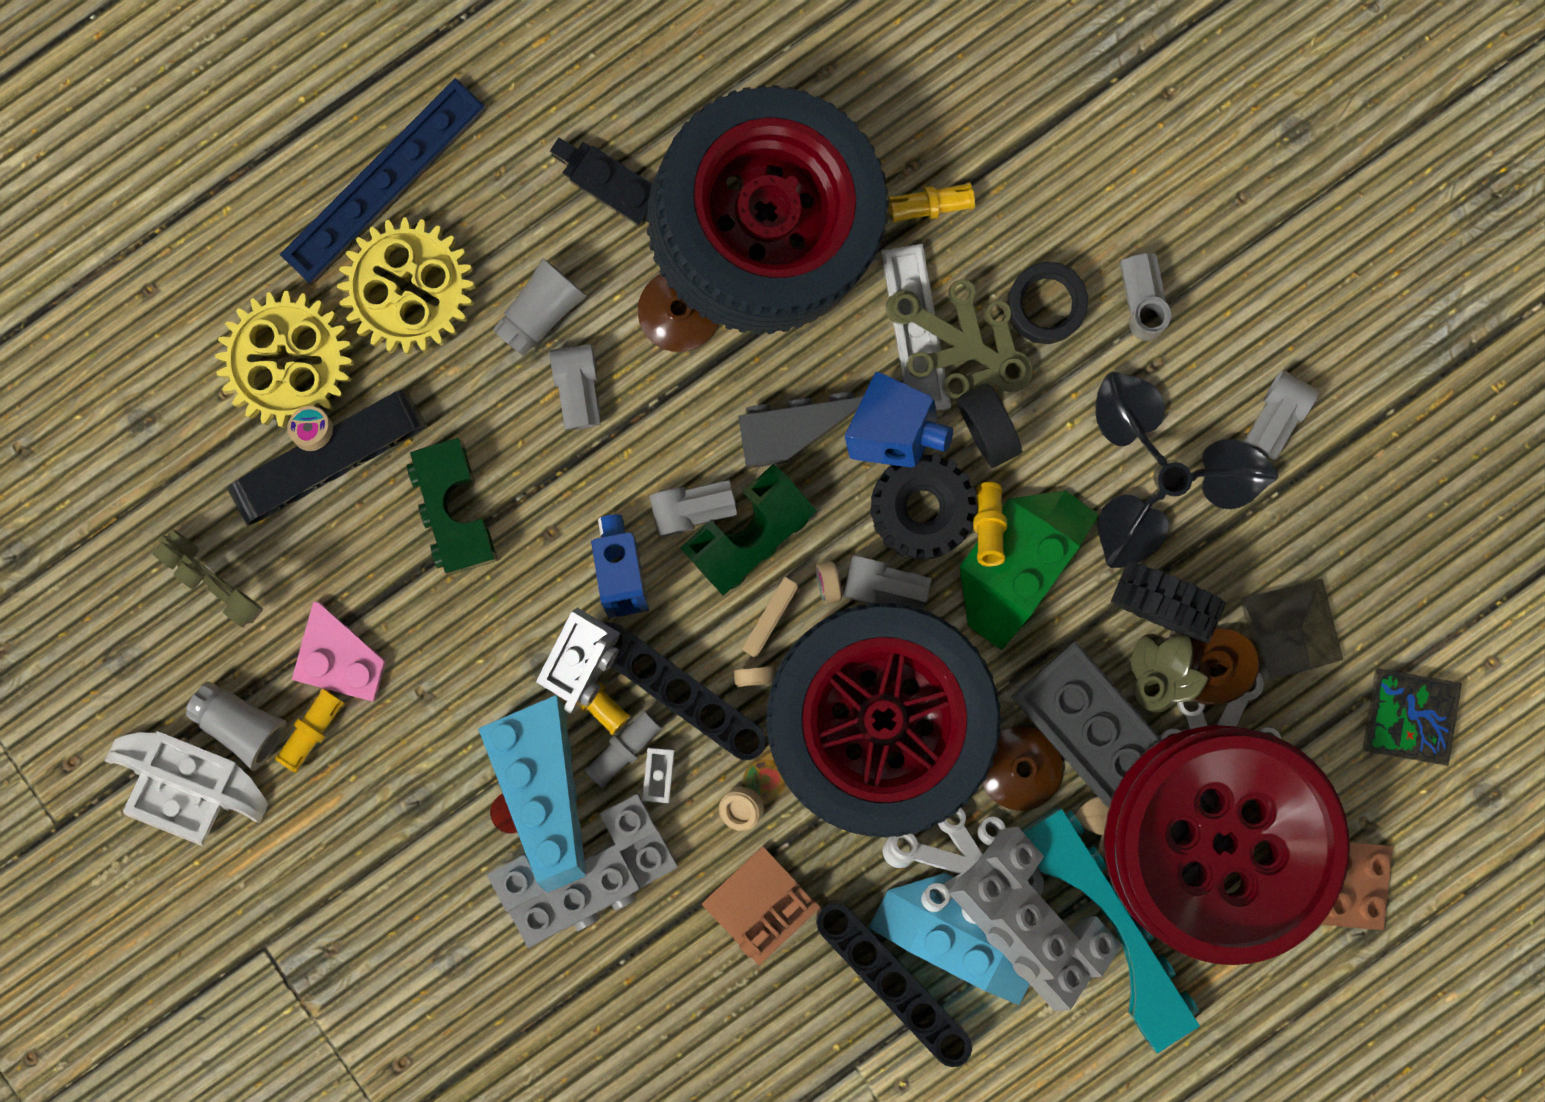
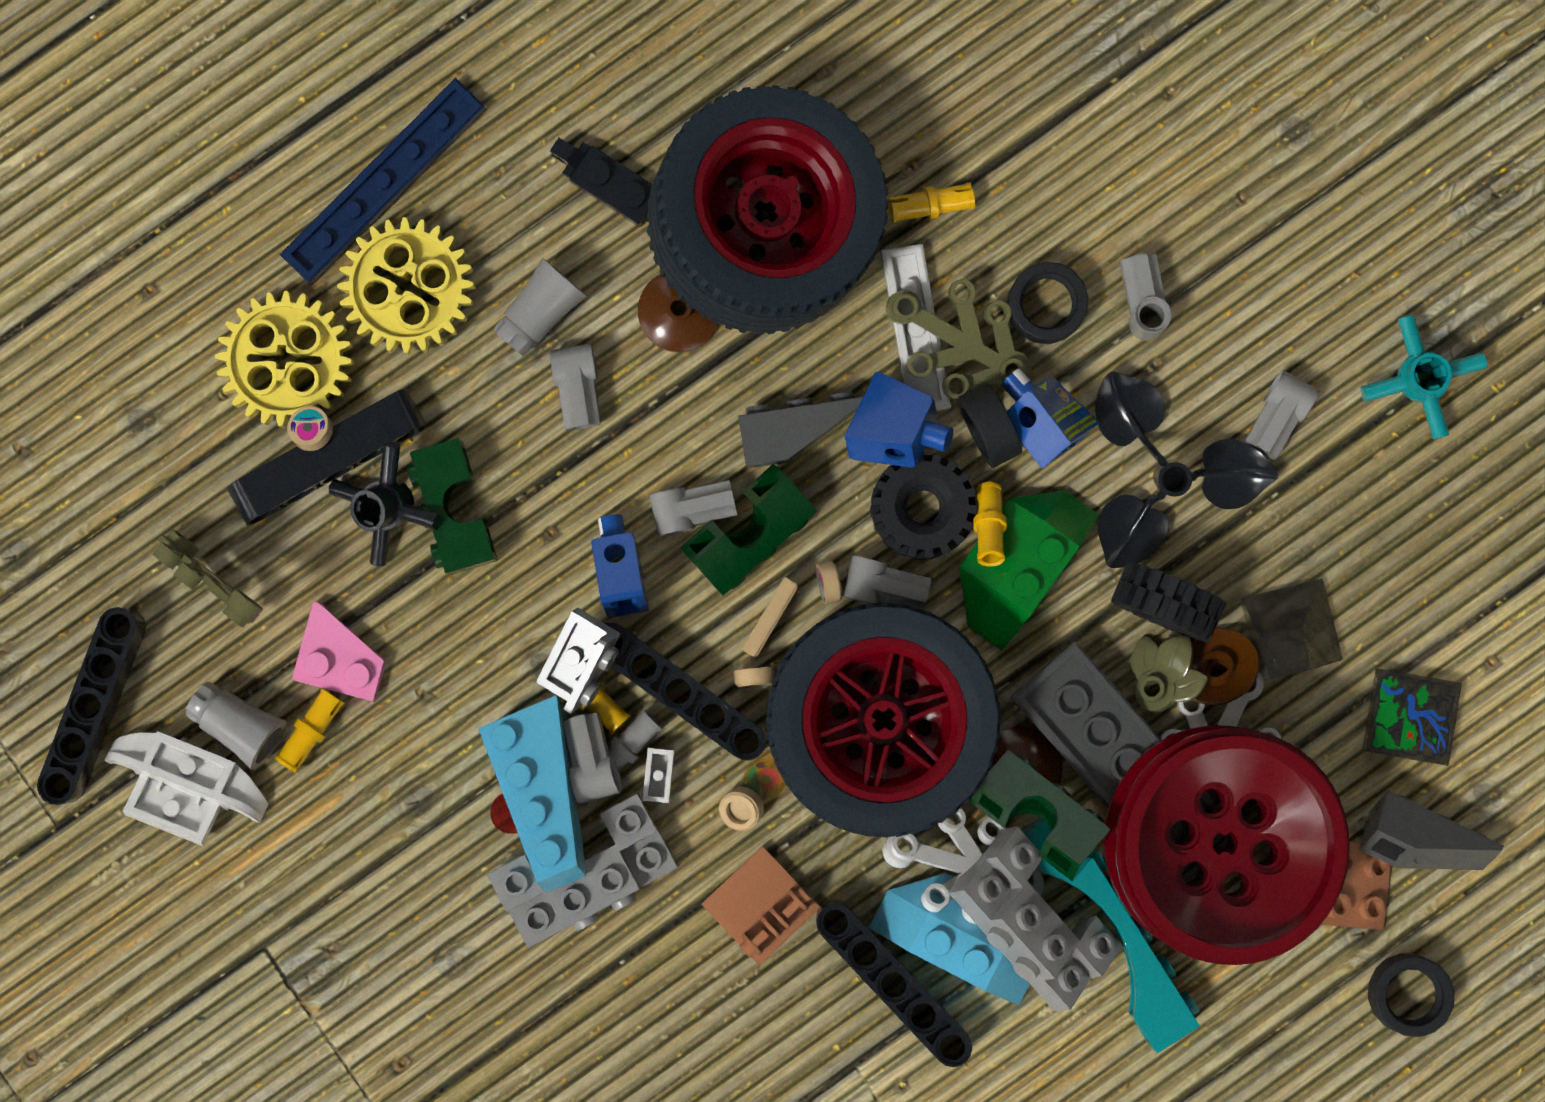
(75, 719): none -> black beam
(384, 504): none -> black bar
(592, 769): none -> light grey piece
(1018, 788): none -> dark green arch
(1046, 417): none -> blue torso
(1407, 379): none -> teal bar
(1422, 839): none -> dark grey slope
(1443, 996): none -> black tyre

